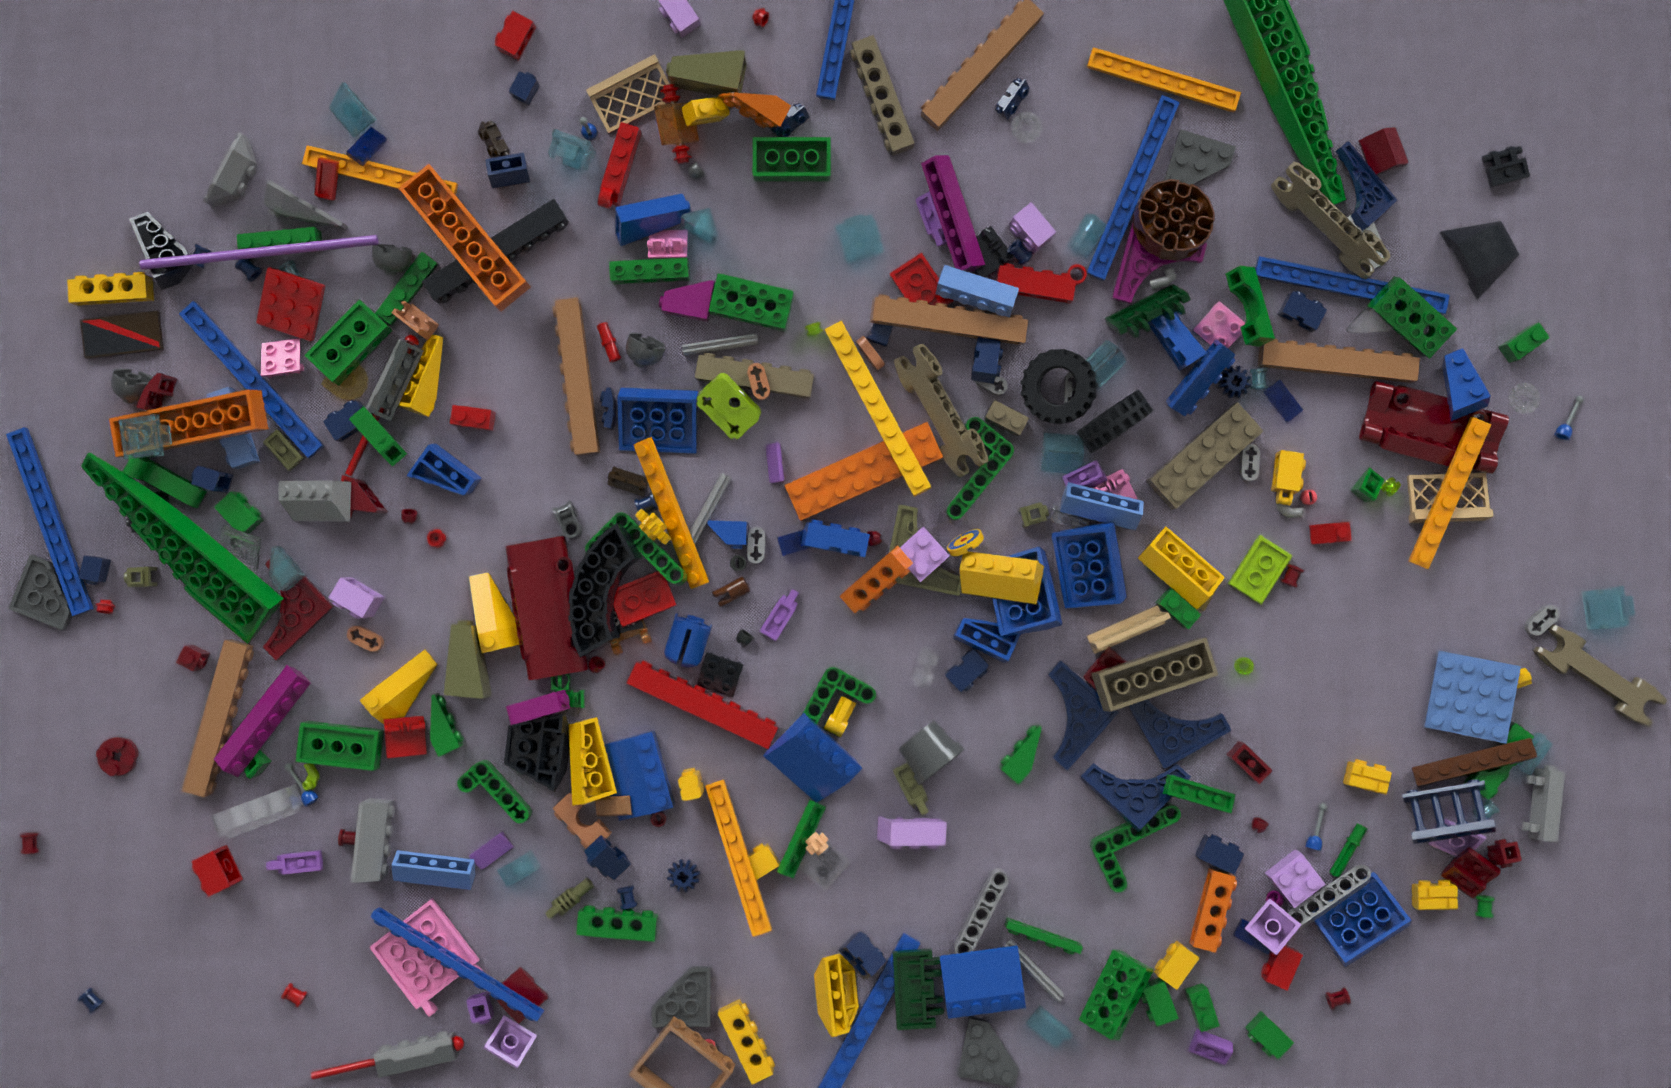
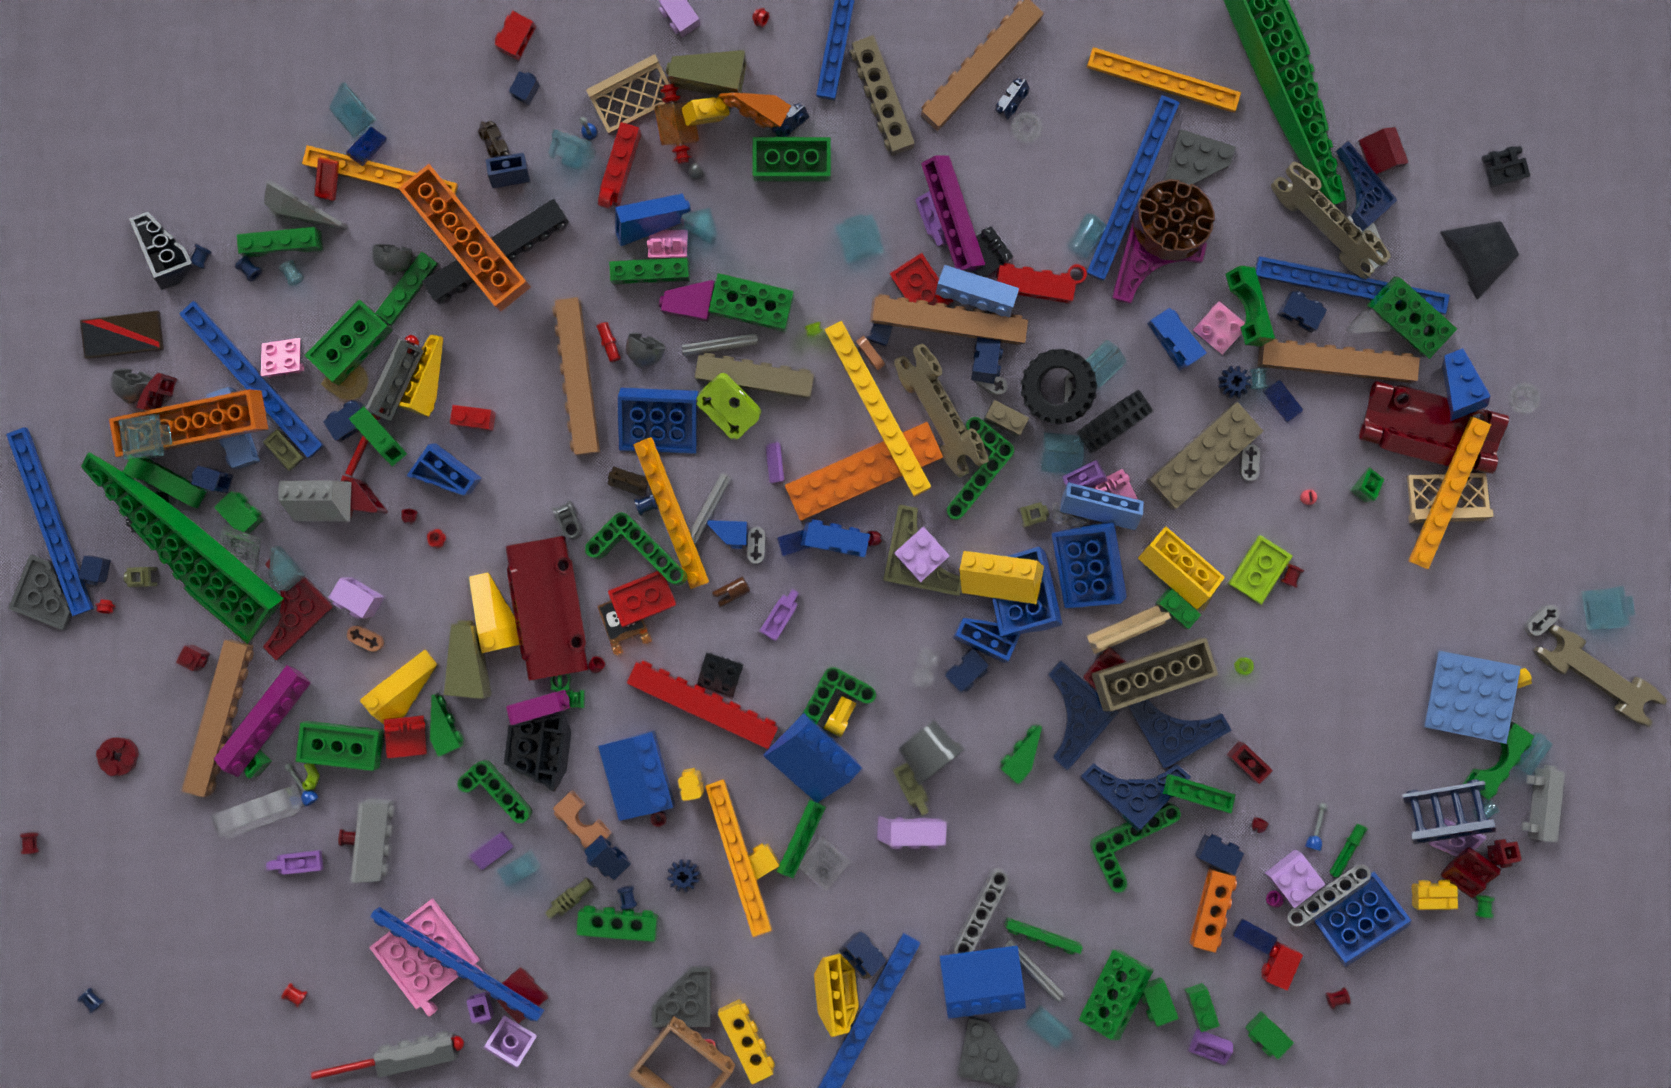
(141, 291): yellow brick -> none
(216, 870): red brick -> none
(233, 173): light grey wedge -> none
(259, 252): medium lavender piece -> none
(290, 304): red plate -> none
(416, 320): nougat hinge -> none
(433, 870): medium blue brick -> none
(589, 763): yellow wedge -> none
(595, 589): black brick -> none
(608, 401): dark blue slope -> none
(613, 806): medium nougat tile -> none
(653, 526): yellow gear -> none
(696, 643): blue cylinder -> none
(741, 563): pearl dark grey hinge -> none
(744, 637): pearl dark grey hinge -> none
(763, 380): nougat beam -> none
(817, 843): light nougat gear -> none
(896, 561): orange brick -> none
(915, 991): dark green hinge -> none
(961, 543): yellow tile -> none
(1019, 252): dark blue bush -> none
(1031, 228): lavender brick -> none
(1162, 302): dark green hinge -> none
(1164, 281): light grey arm -> none
(1176, 964): yellow brick -> none
(1200, 378): blue slope -> none
(1272, 926): lavender slope -> none
(1287, 475): yellow brick -> none
(1290, 512): light grey arm -> none
(1330, 533): red slope -> none
(1367, 777): yellow brick -> none
(1390, 486): clear neon green bush -> none
(1474, 762): reddish brown plate -> none
(1524, 342): green brick -> none
(1565, 431): hinge -> none

